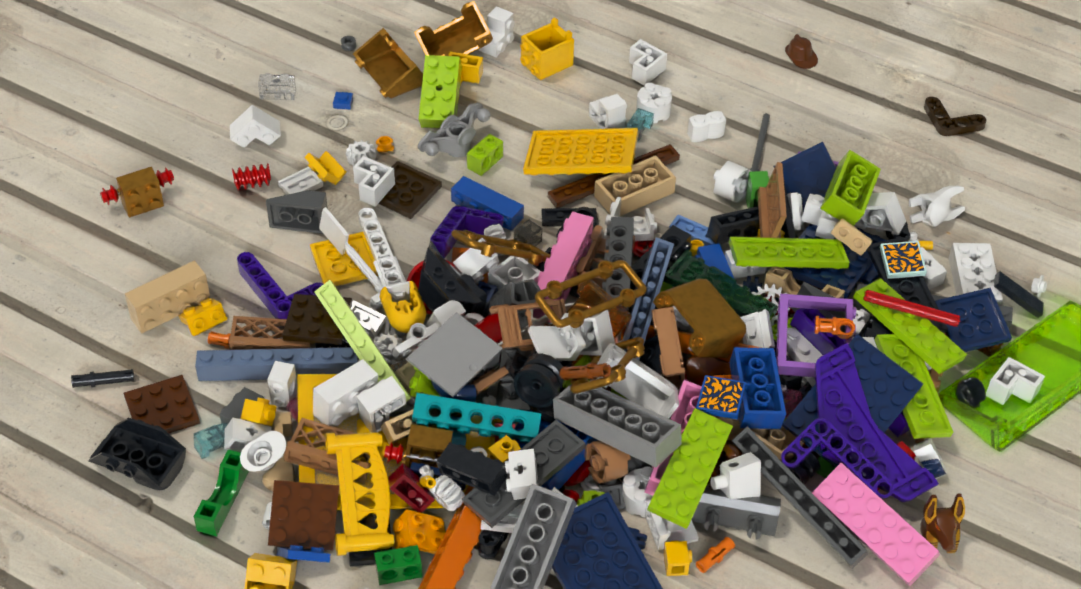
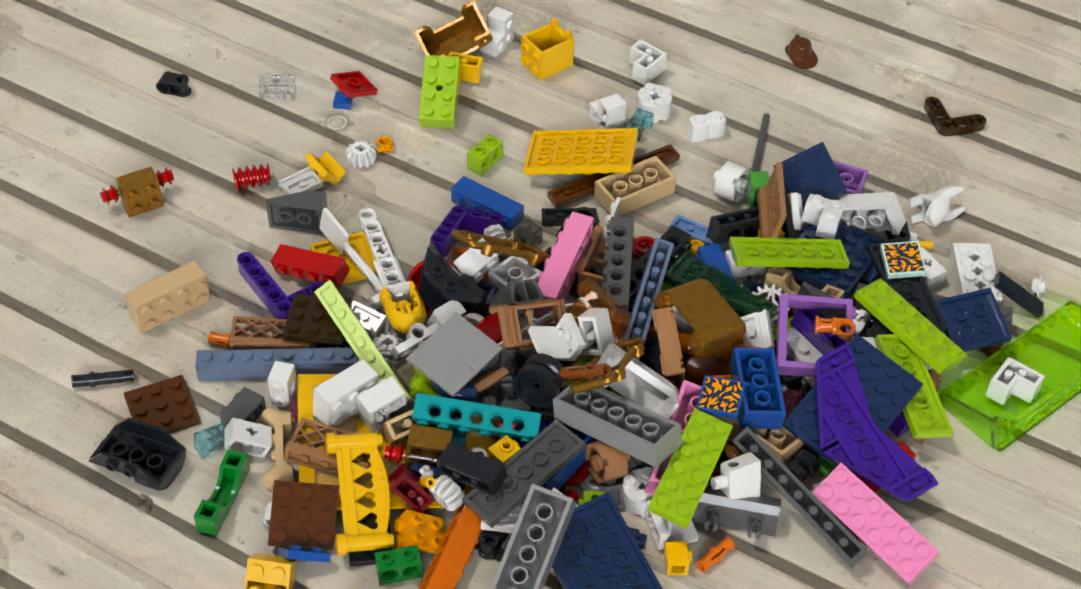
(172, 83): none -> black piece
(203, 316): yellow bracket -> none
(254, 124): white brick -> none
(259, 411): yellow brick -> none
(263, 452): white piece -> none
(309, 265): none -> red brick
(348, 43): dark grey bush -> none
(353, 84): none -> red tile
(373, 179): white brick -> none
(388, 65): pearl gold windscreen -> none
(410, 190): dark brown plate -> none
(455, 133): light grey piece -> none
(522, 471): white brick -> none
(576, 316): pearl gold bar -> none
(645, 226): white bracket -> none
(839, 453): dark purple beam -> none
(850, 188): lime brick -> none
(851, 236): tan bracket -> none
(911, 308): red axle -> none
(930, 458): white leg -> none
(943, 524): reddish brown piece -> none
(971, 392): black hair -> none

